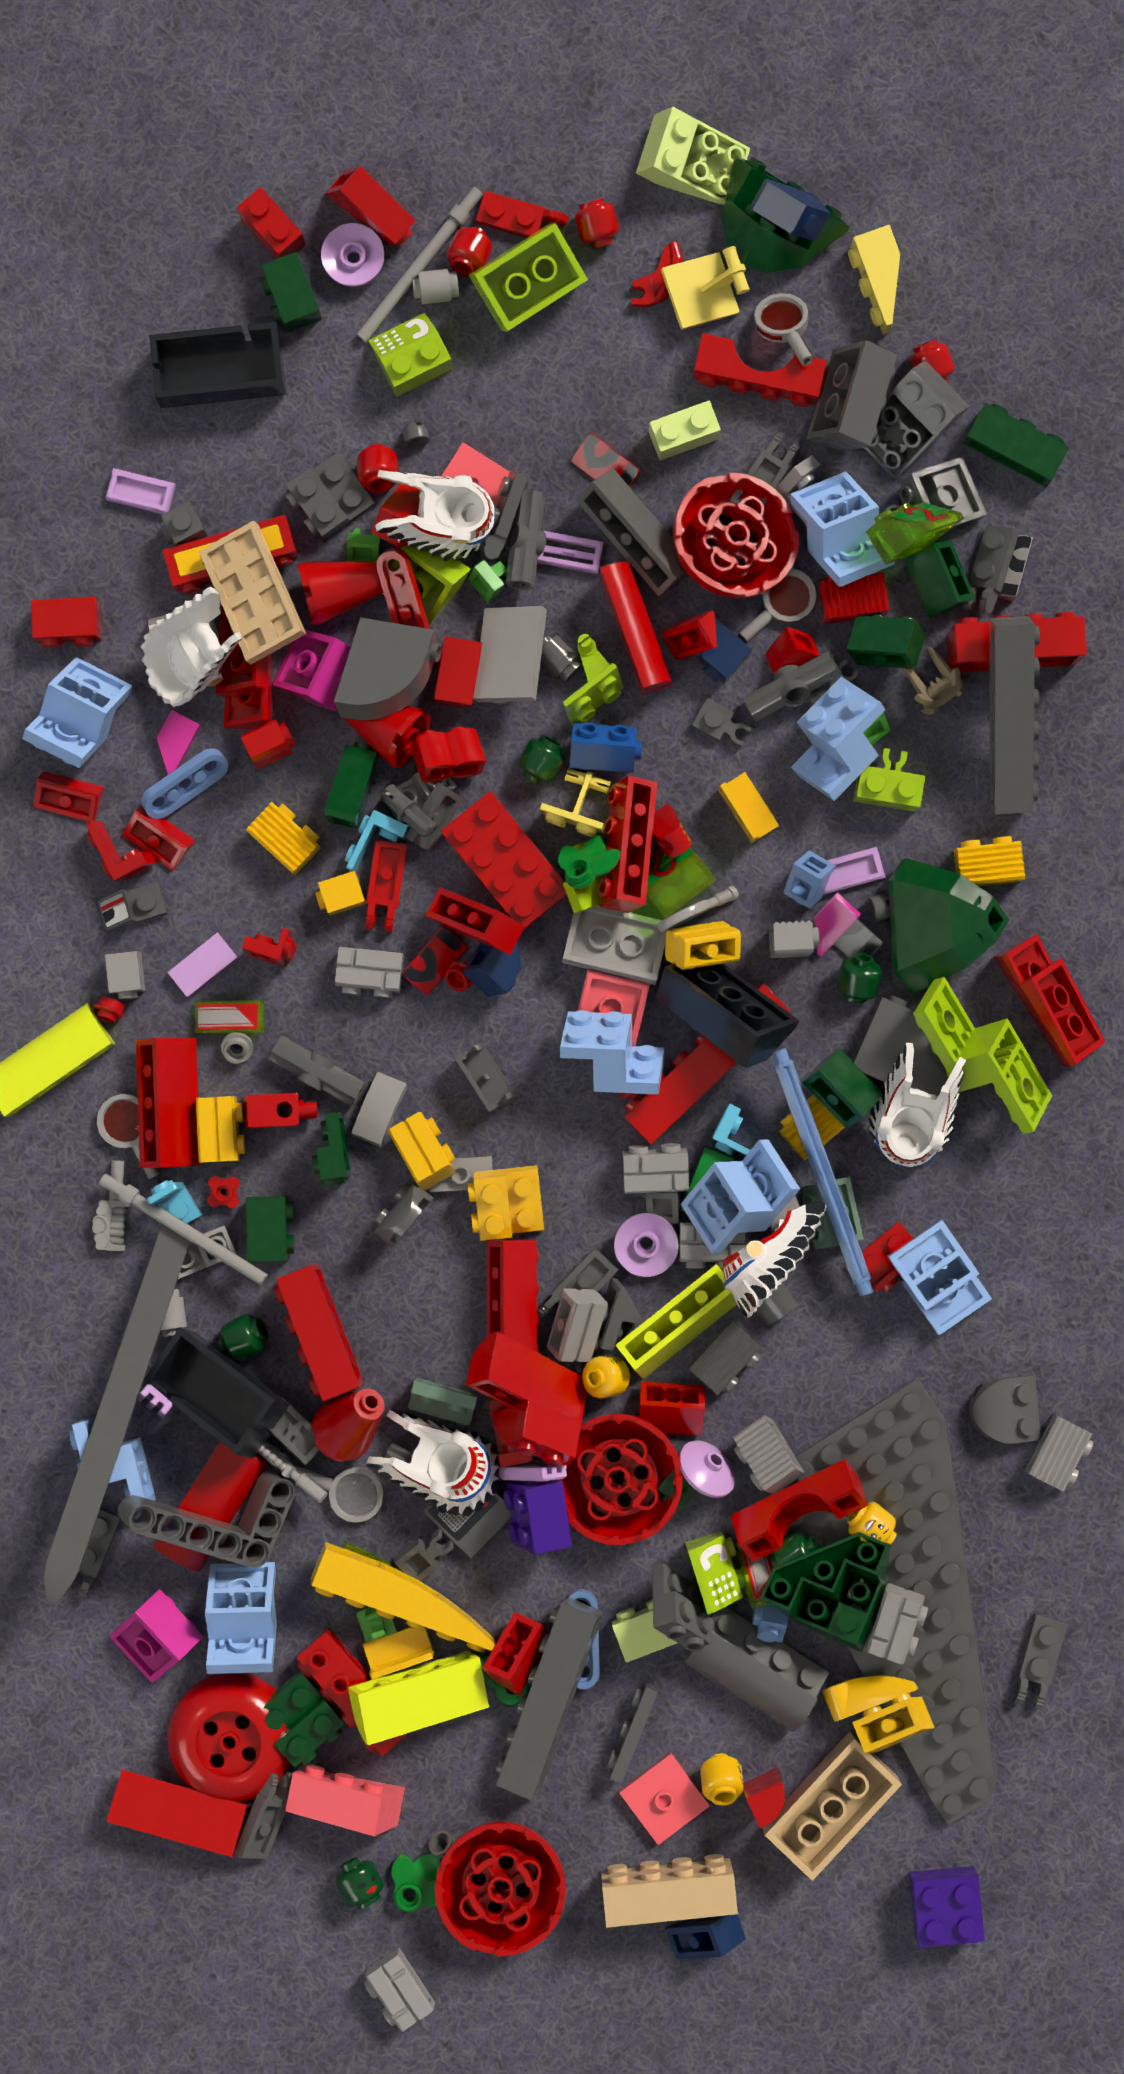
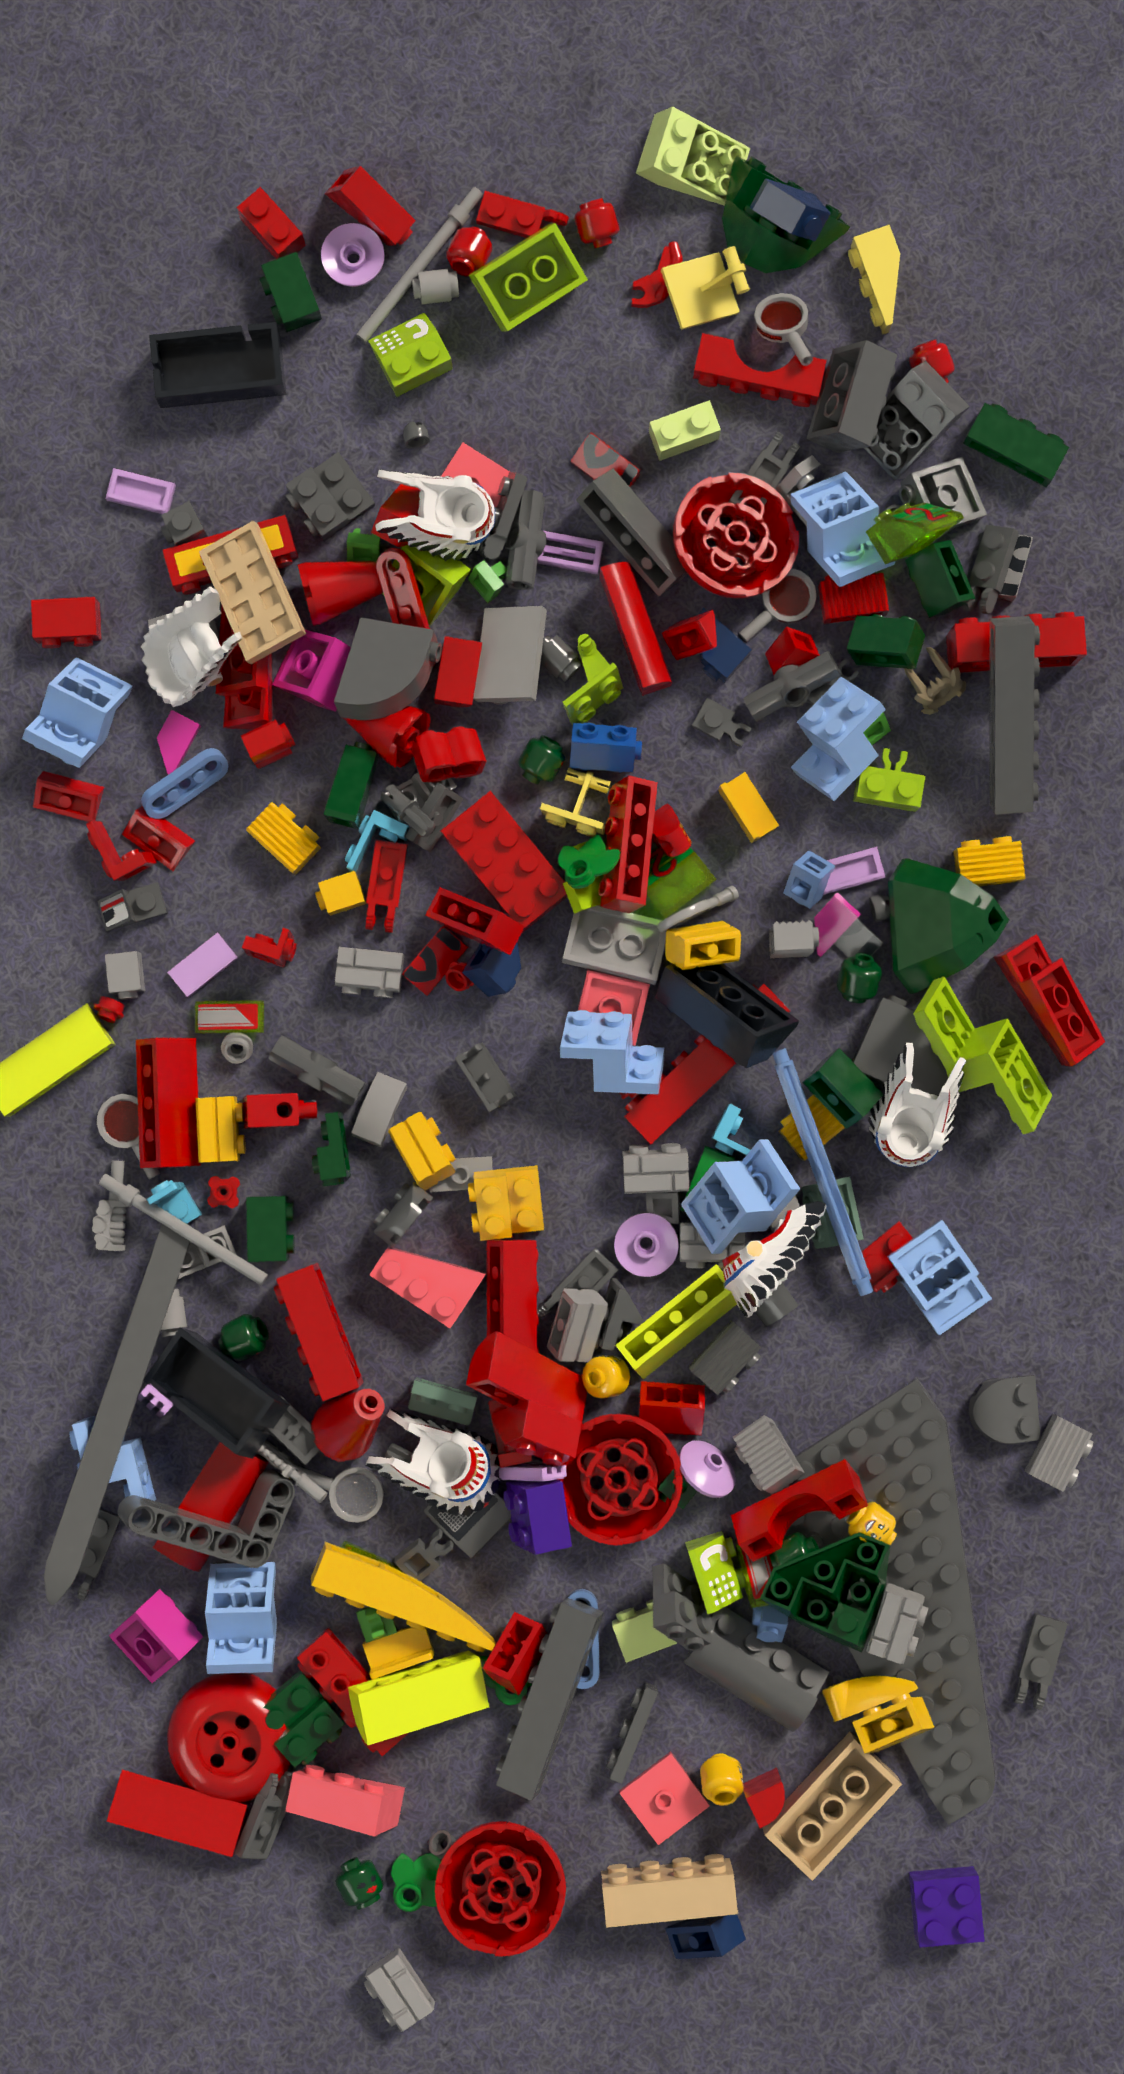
(370, 461): red head -> none
(428, 1283): none -> coral wedge

